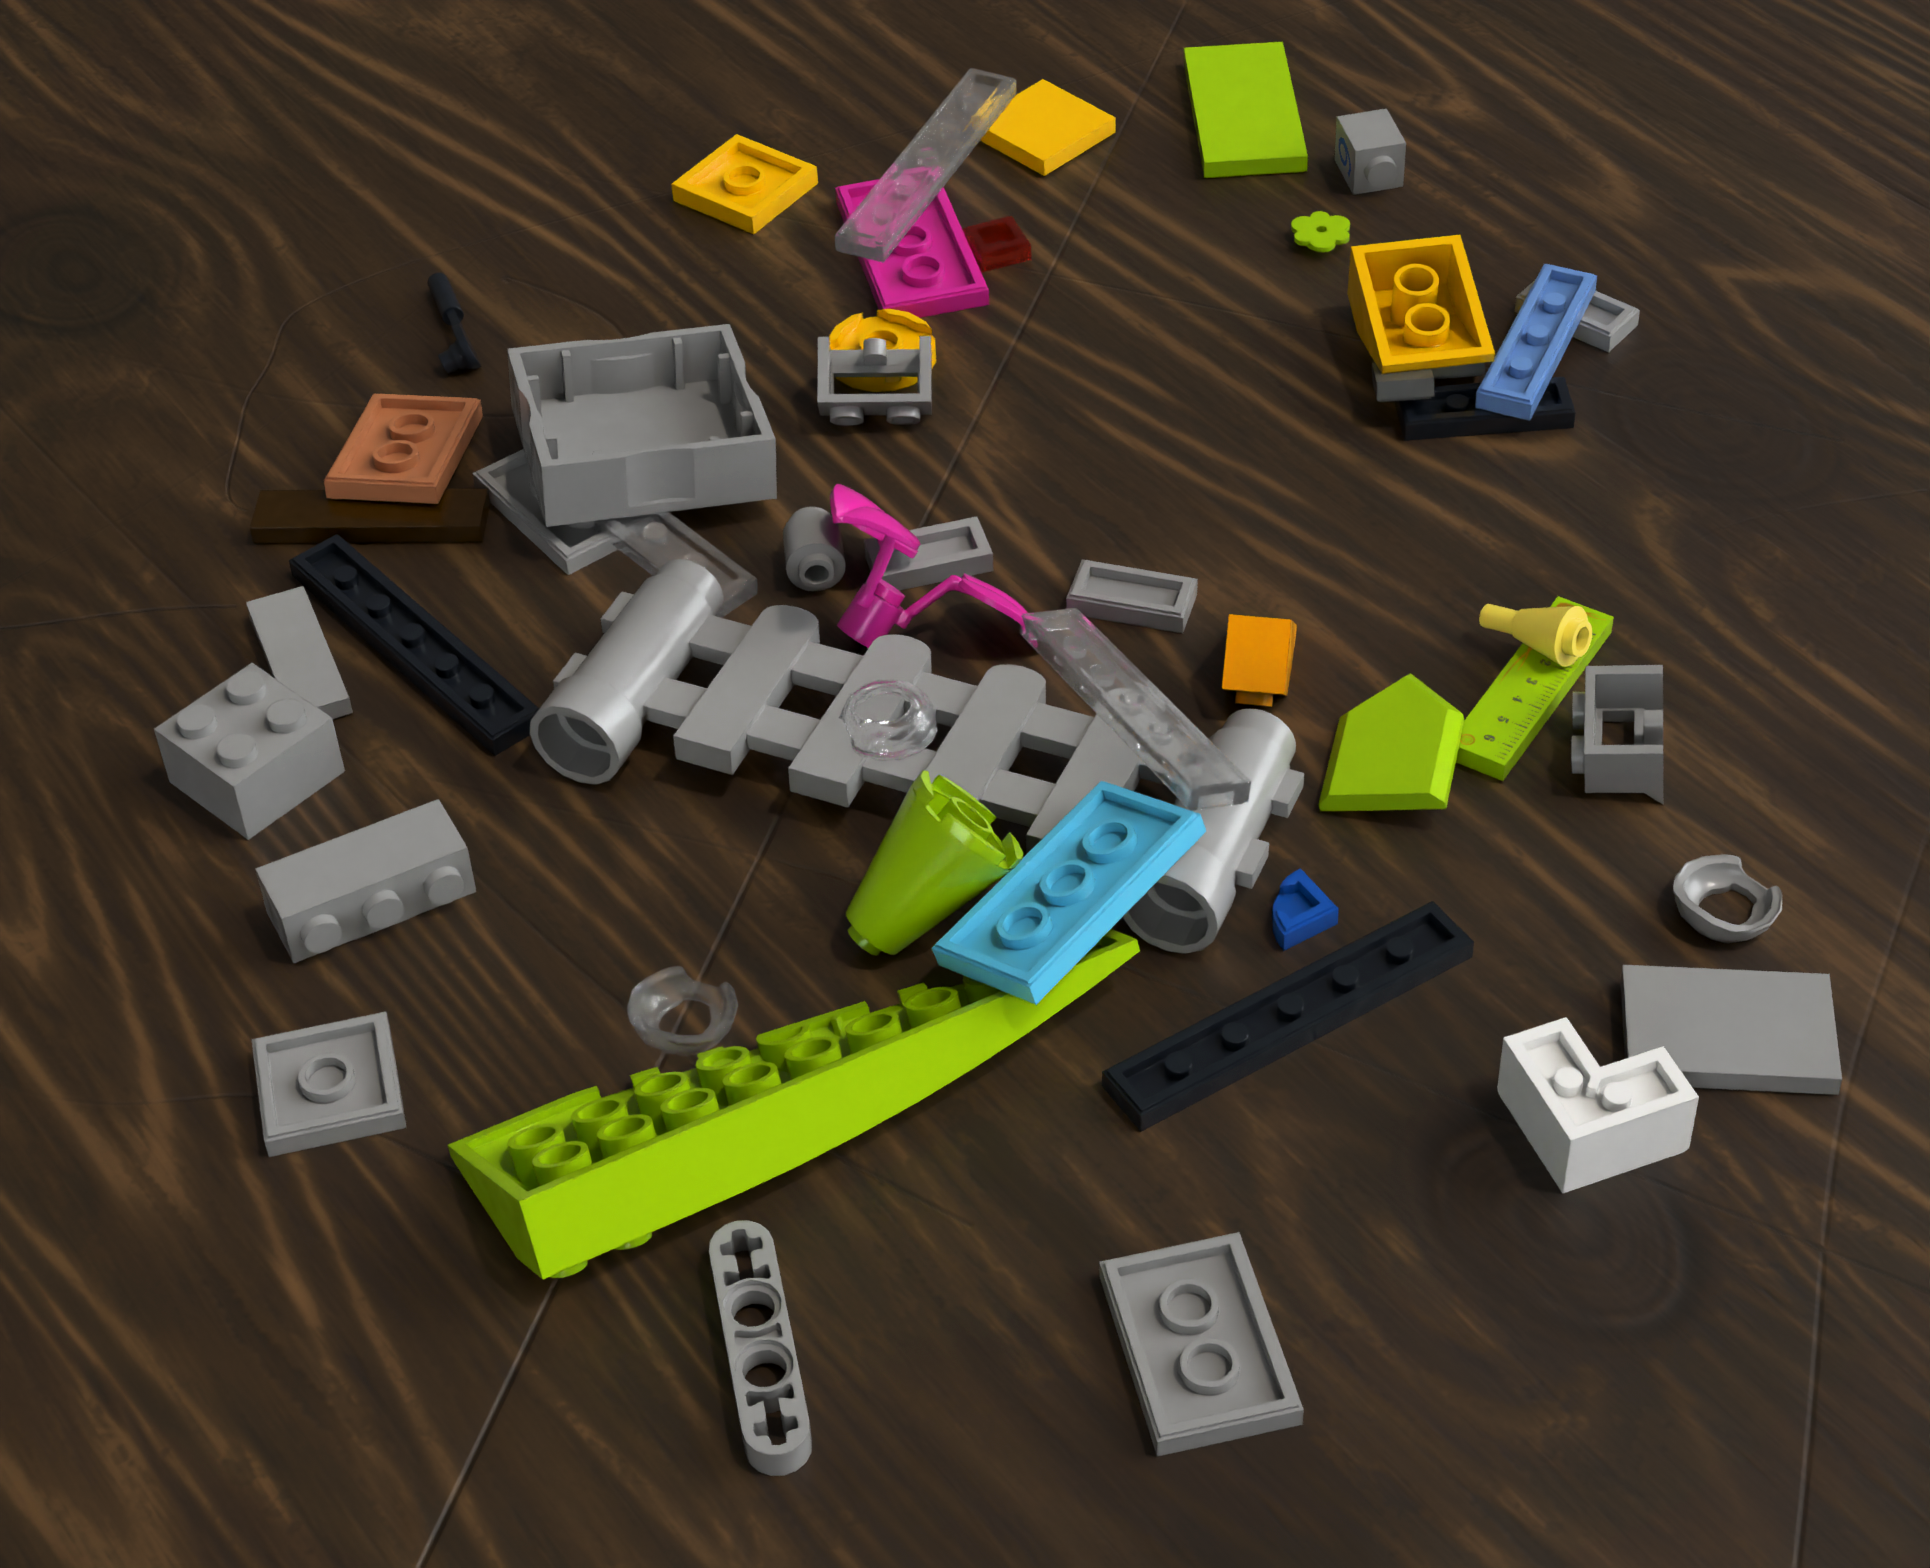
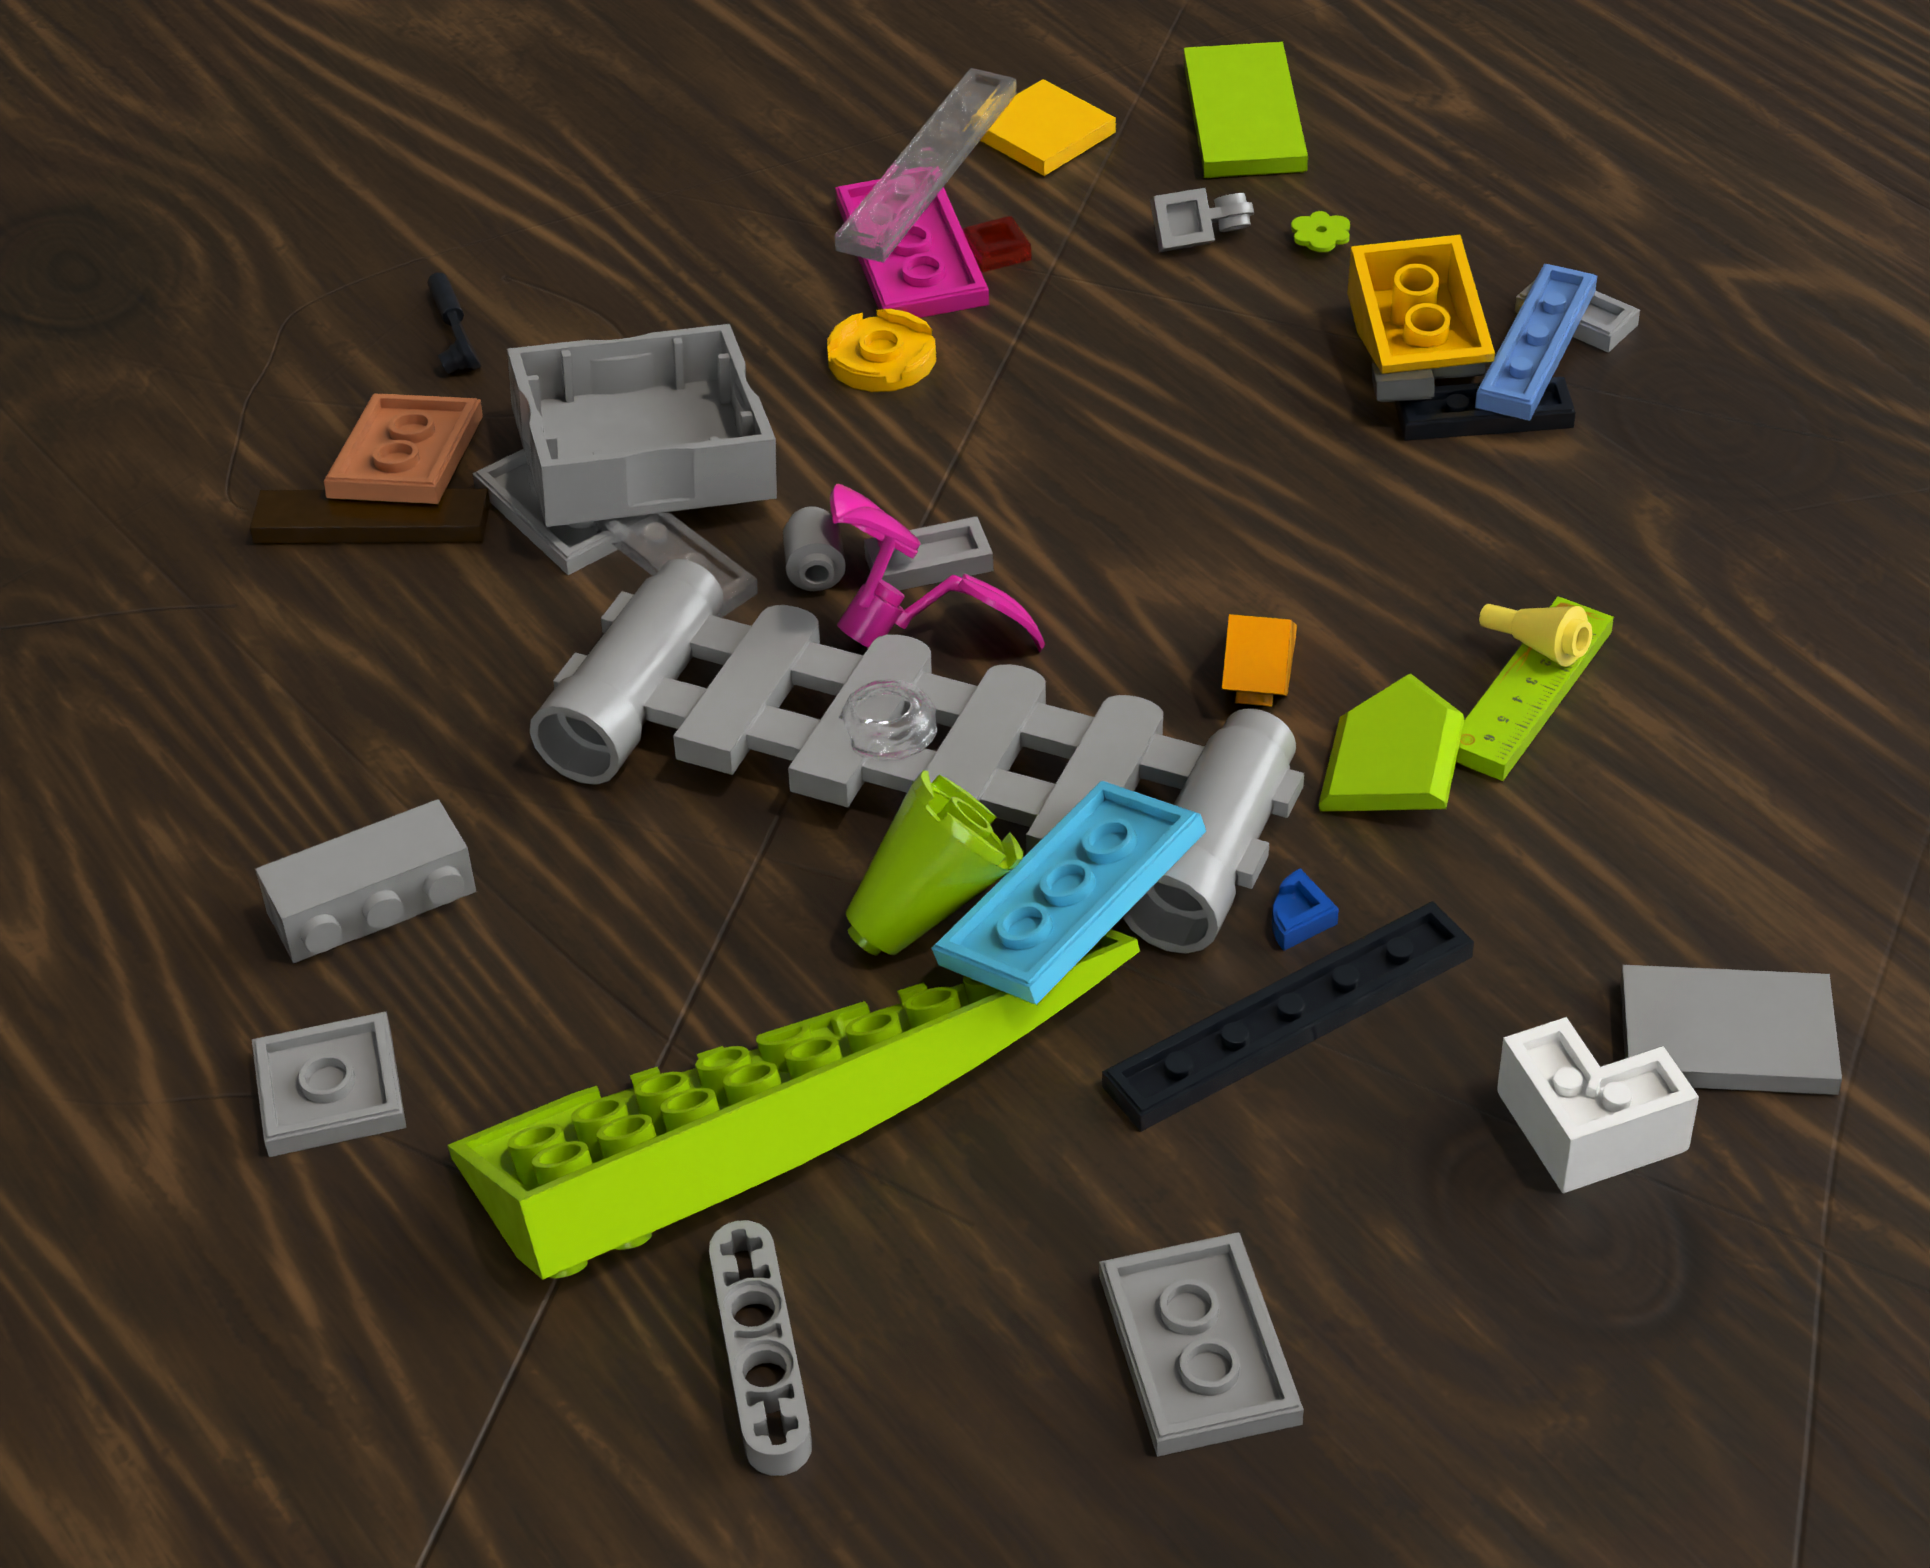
(250, 750): light grey brick -> none
(299, 650): light grey tile -> none
(416, 643): black tile -> none
(667, 990): clear piece -> none
(745, 184): yellow tile -> none
(874, 361): light grey window -> none
(1132, 596): light grey tile -> none
(1136, 710): clear tile -> none
(1186, 219): none -> light grey plate
(1370, 151): light grey brick -> none
(1620, 695): light grey window -> none
(1715, 876): light grey piece -> none

